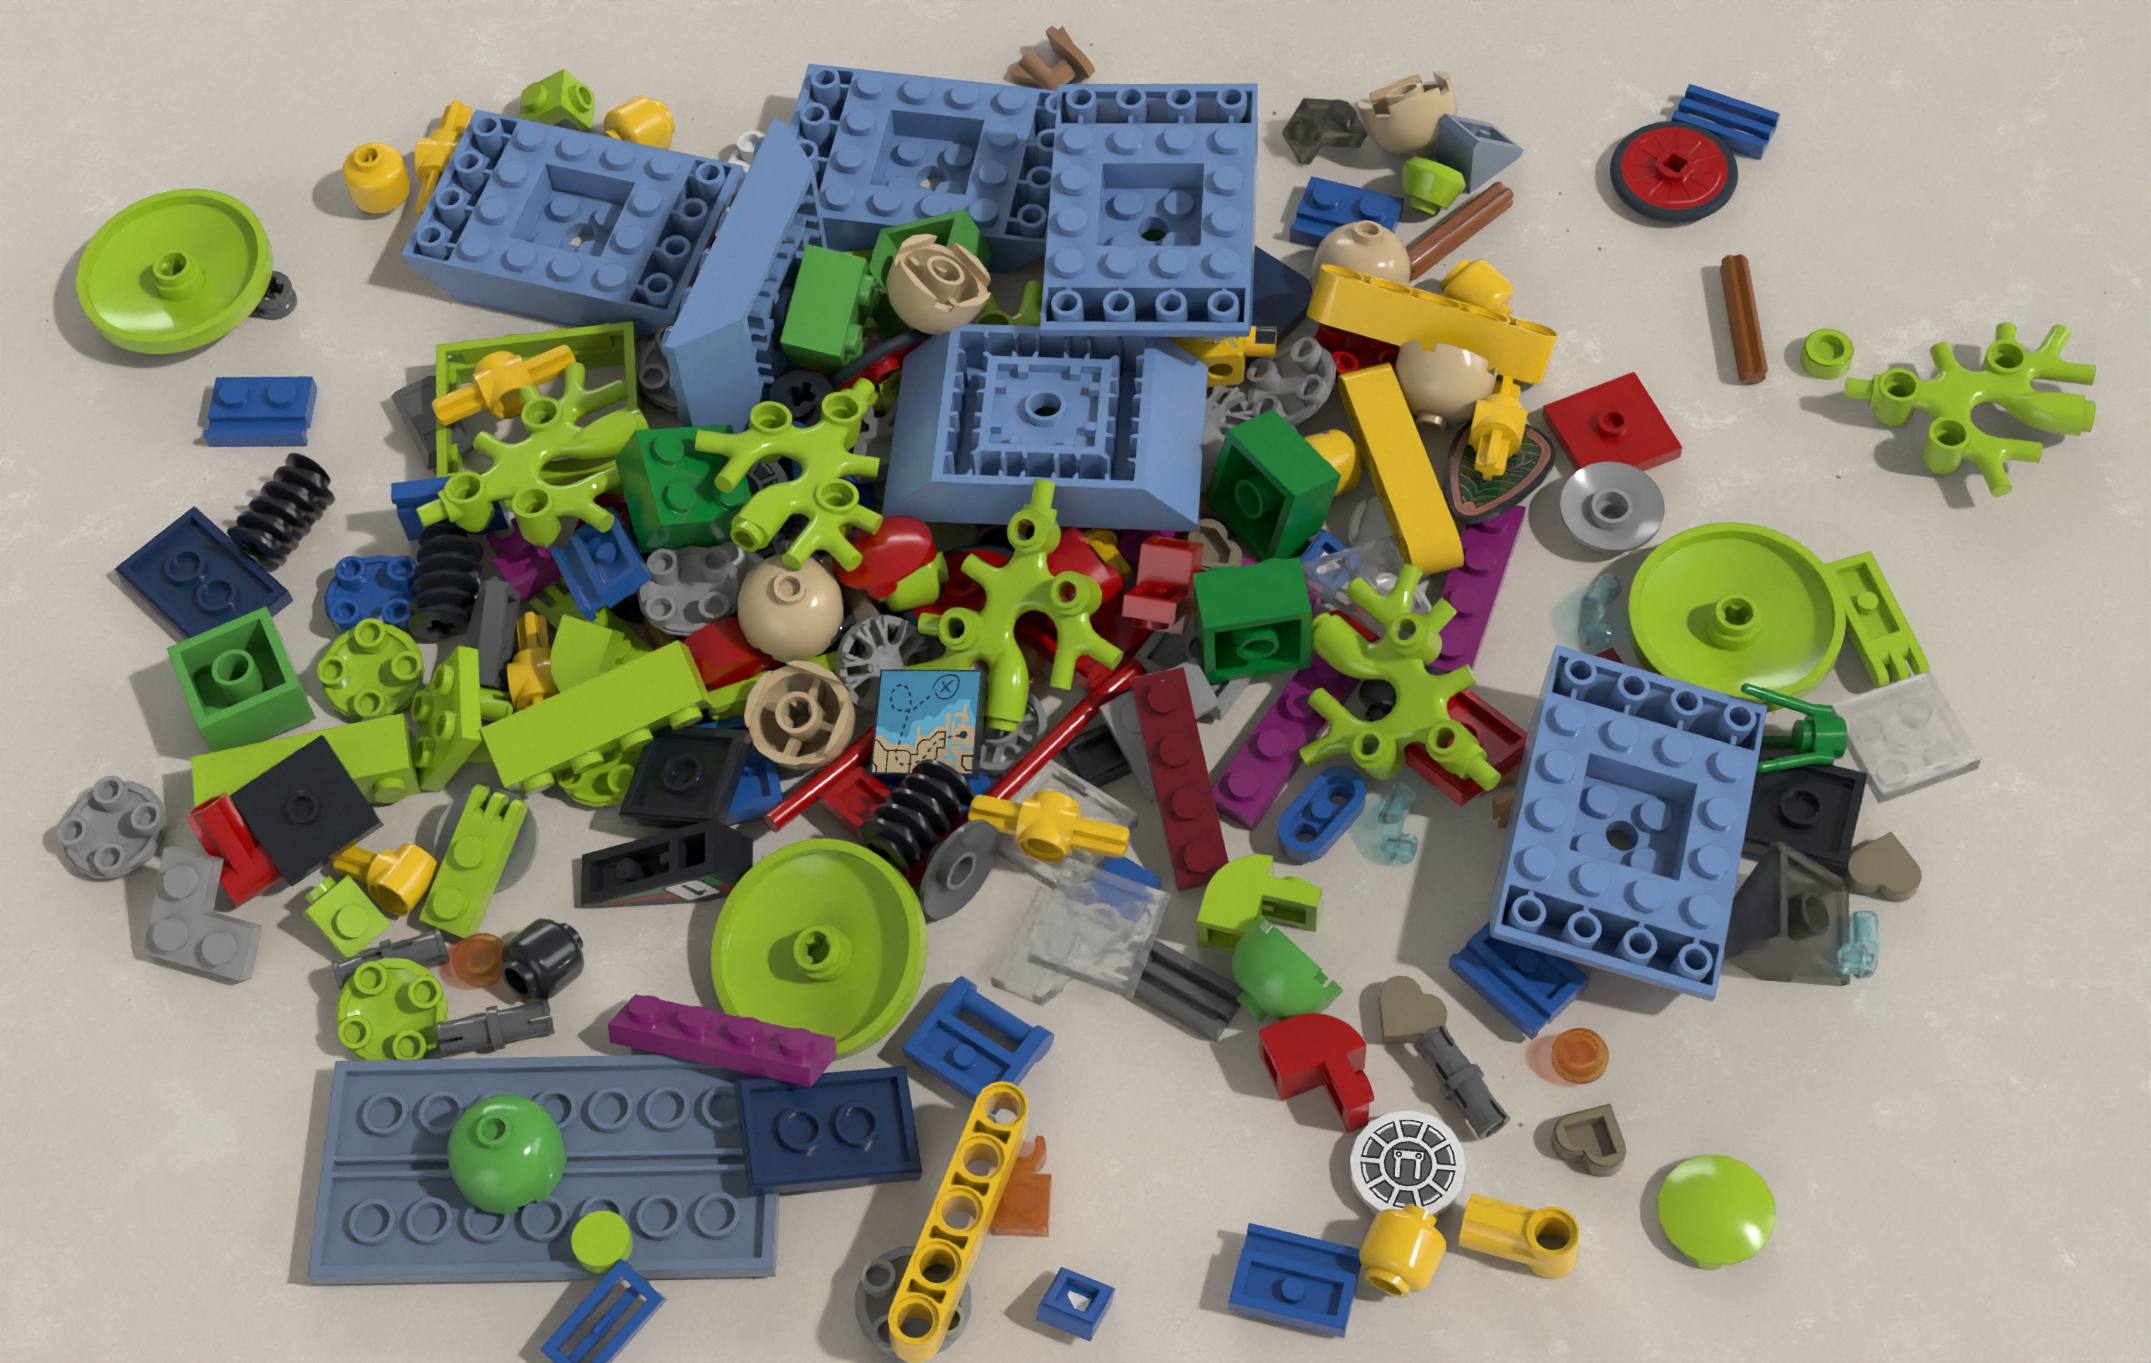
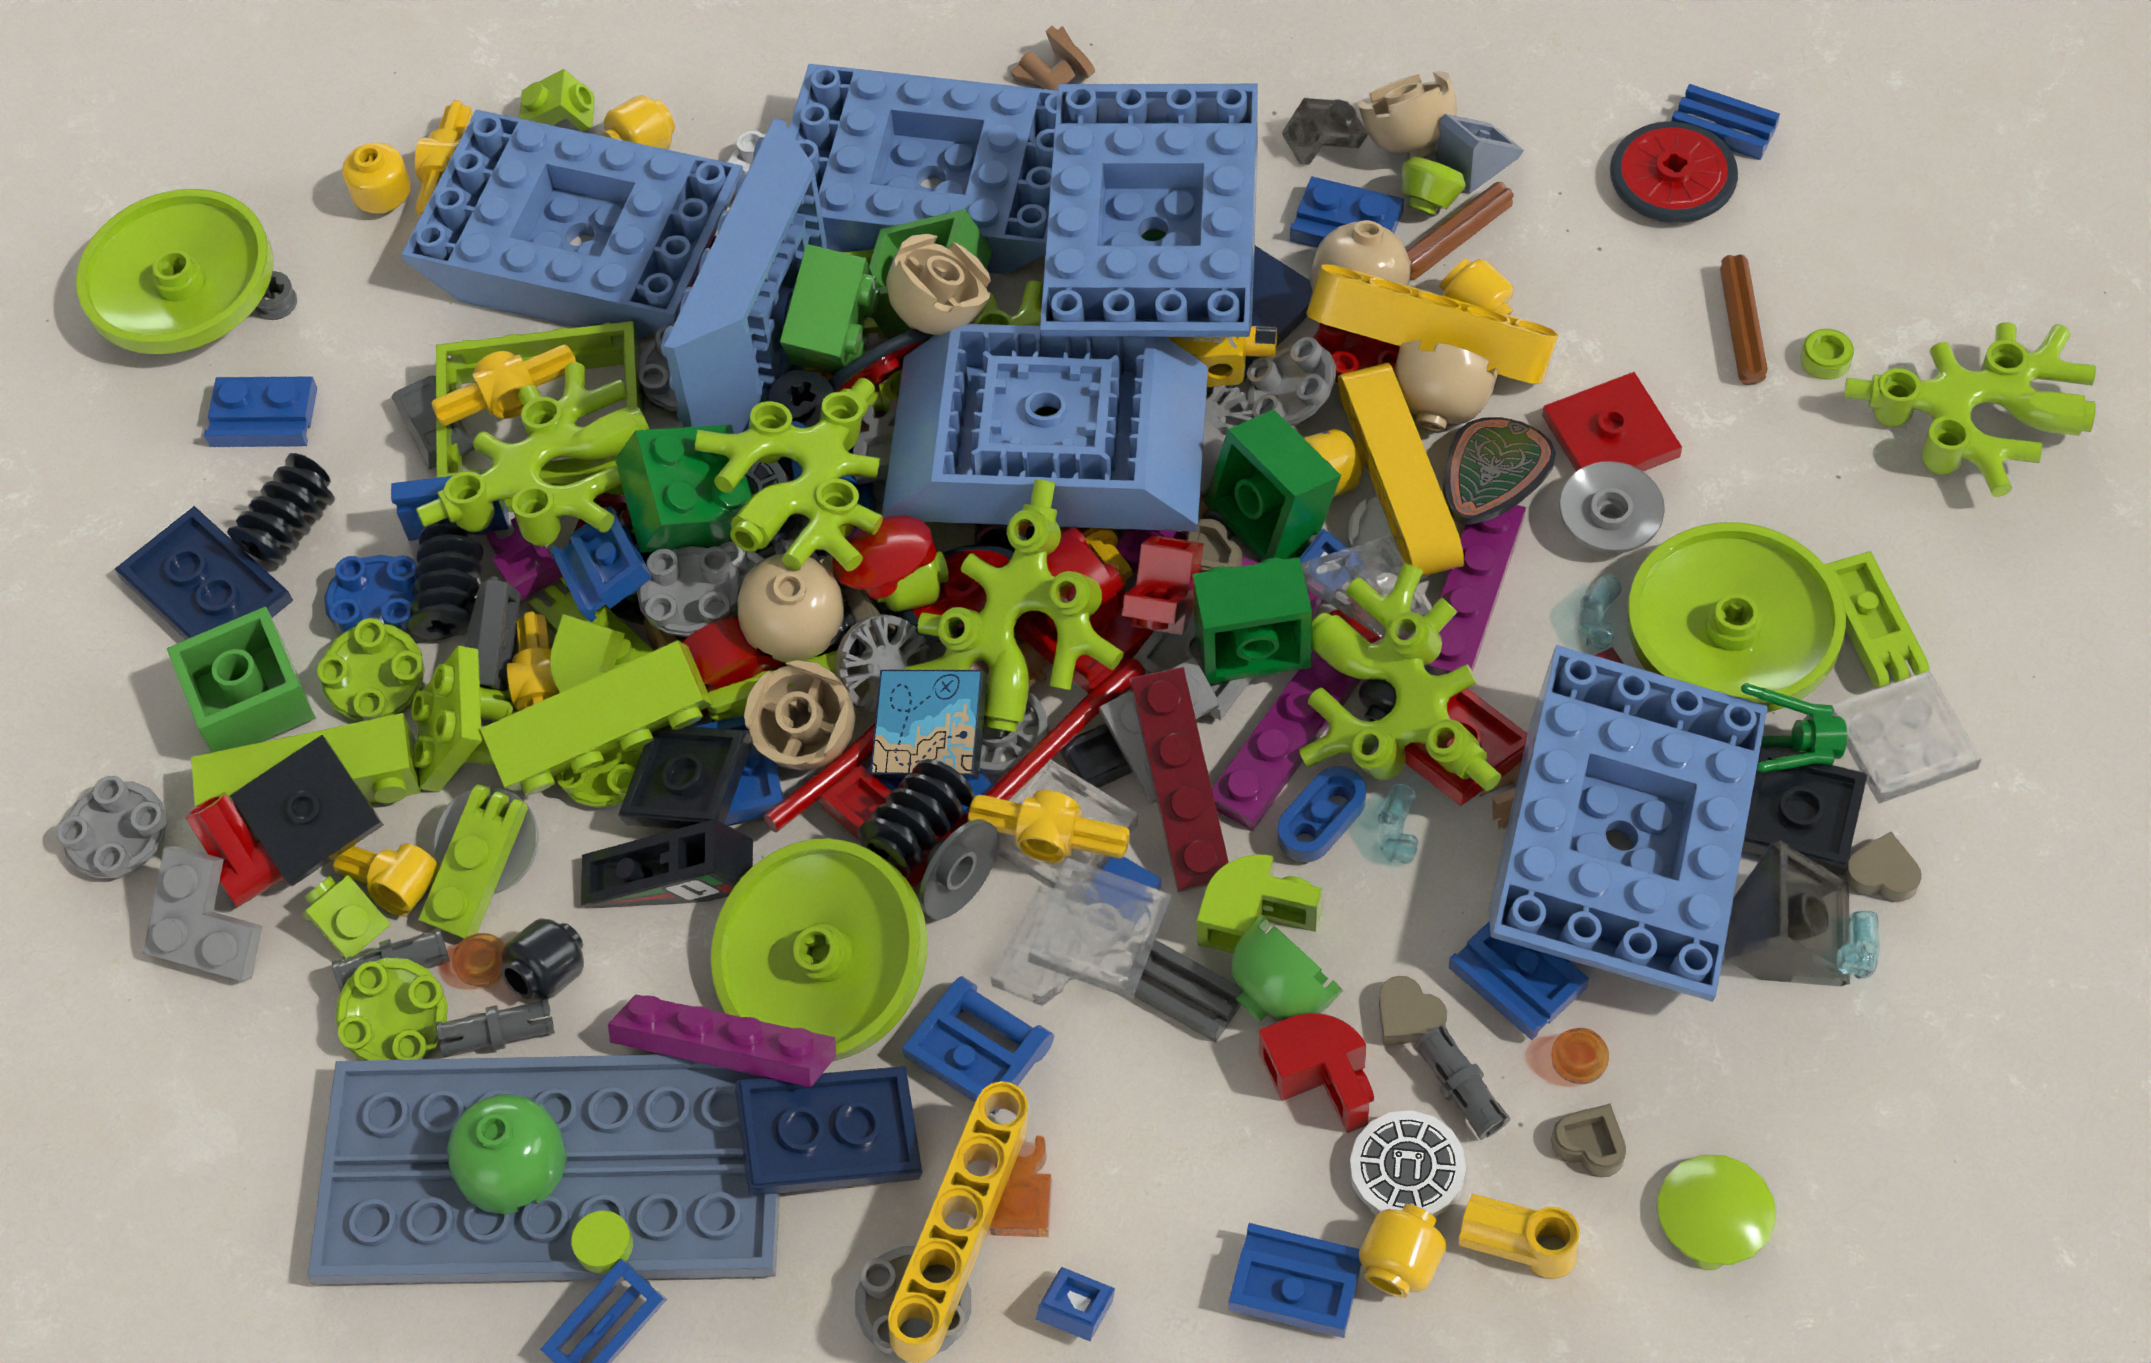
(1497, 428): yellow axle -> none

